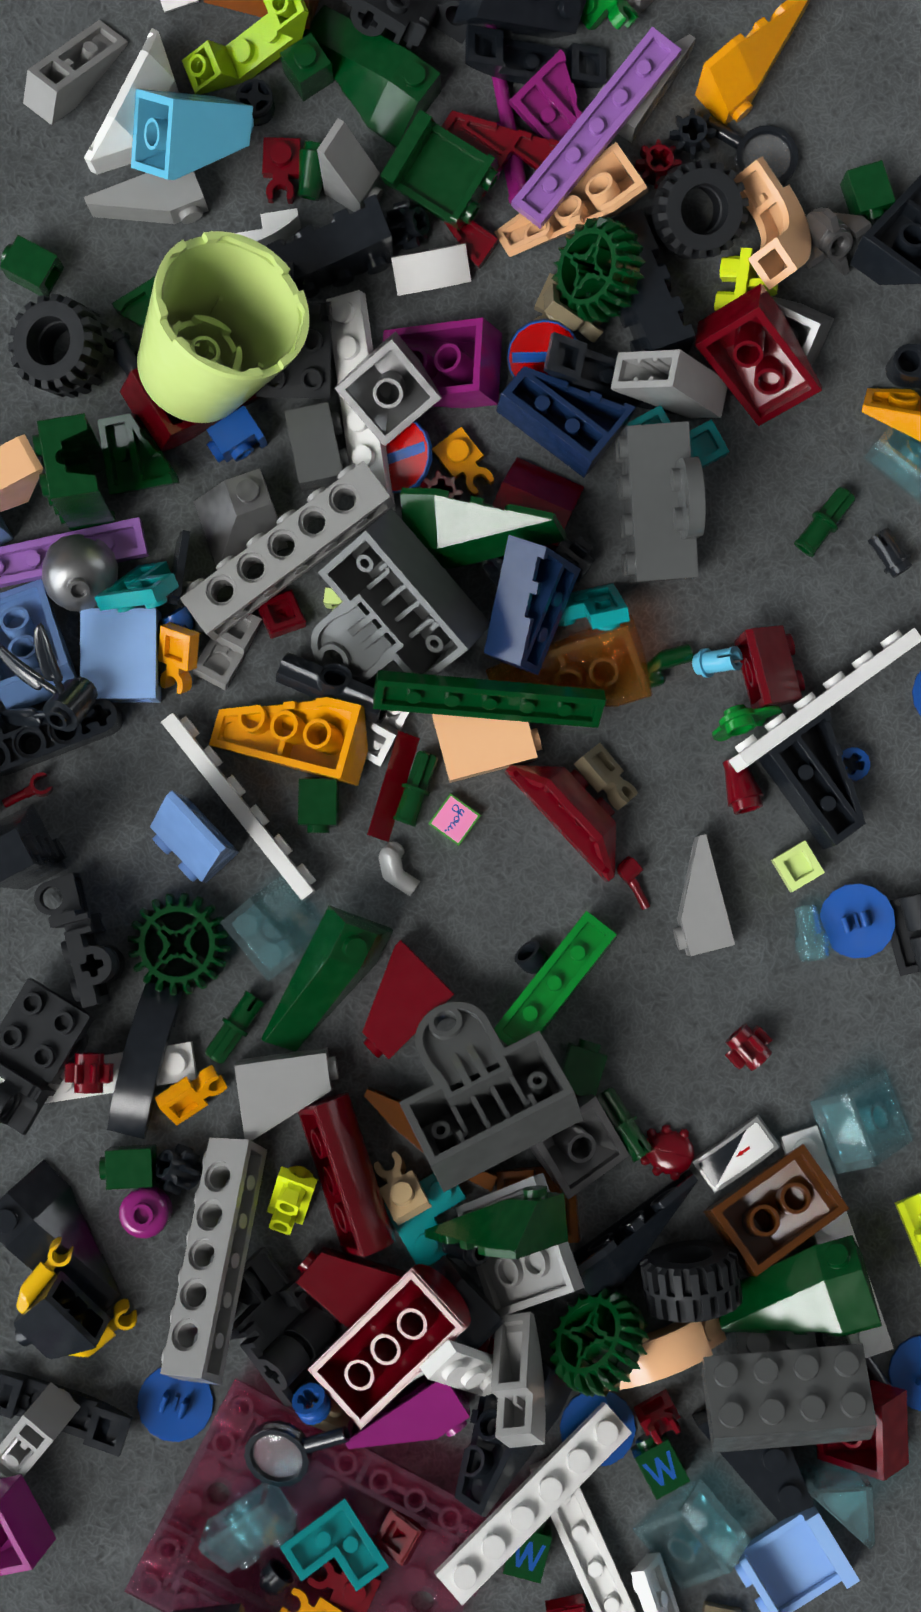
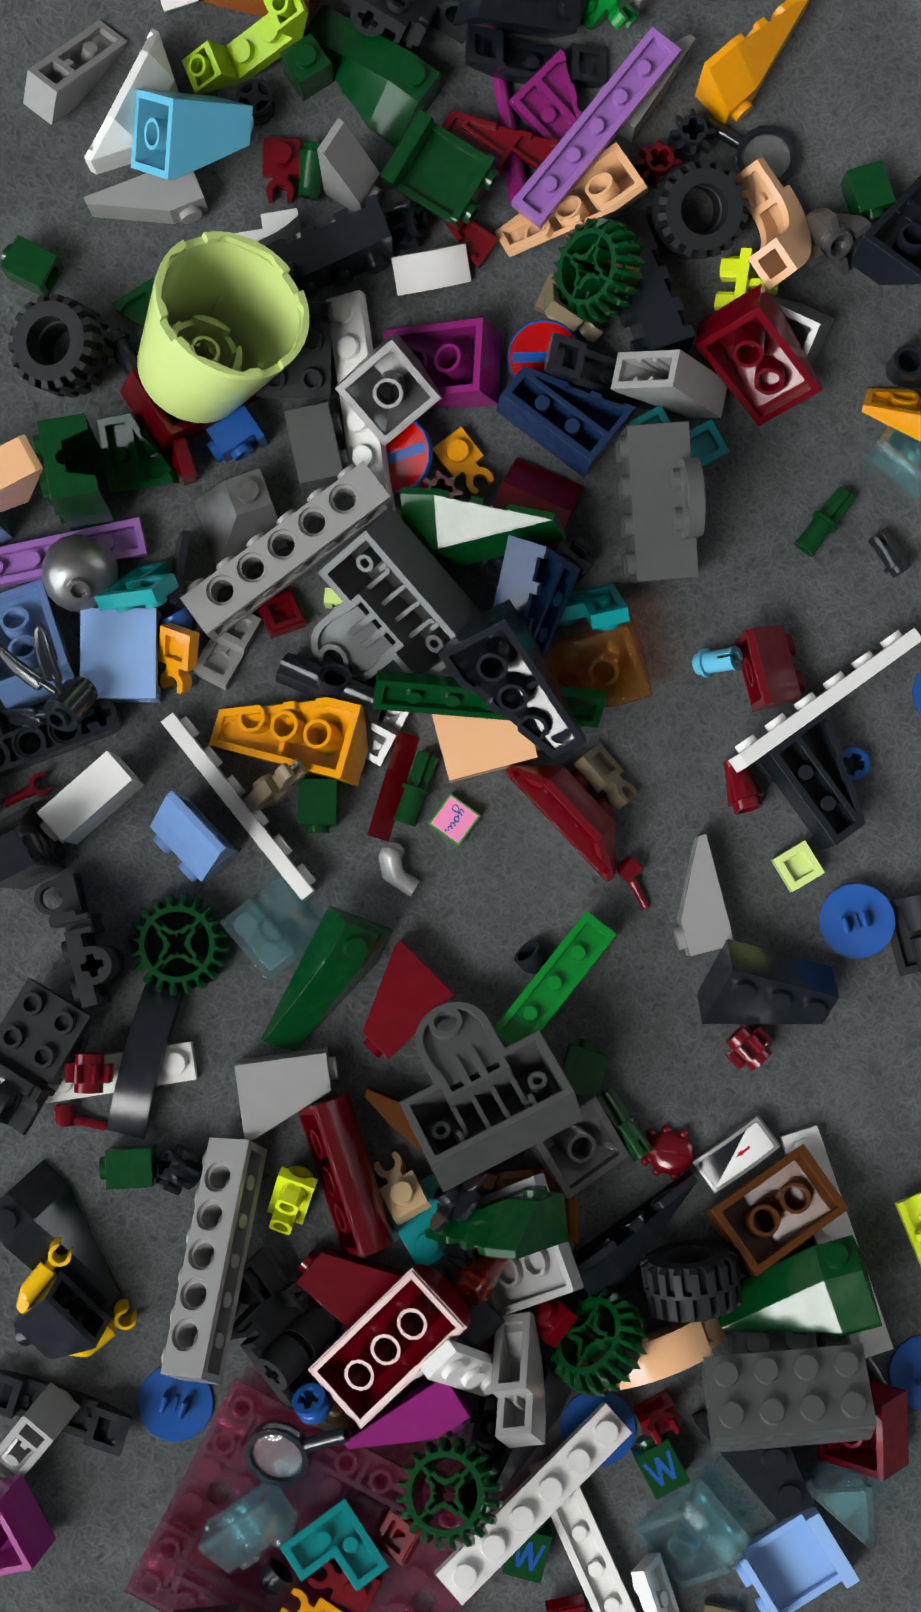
(65, 1116): none -> dark red hand
(89, 799): none -> white brick
(145, 1212): magenta head -> none
(183, 462): none -> dark red tile
(189, 1097): light orange plate -> none
(234, 1028): dark green axle -> none
(273, 788): none -> dark tan plate
(456, 1202): none -> black plate
(461, 1506): none -> dark green gear
(479, 1279): none -> clear red cone
(507, 670): none -> black wedge
(552, 1320): none -> dark red plate
(666, 659): dark green arm -> none
(740, 720): green plate -> none
(765, 988): none -> black wedge
(810, 935): clear light blue cone -> none
(861, 1122): clear light blue slope -> none

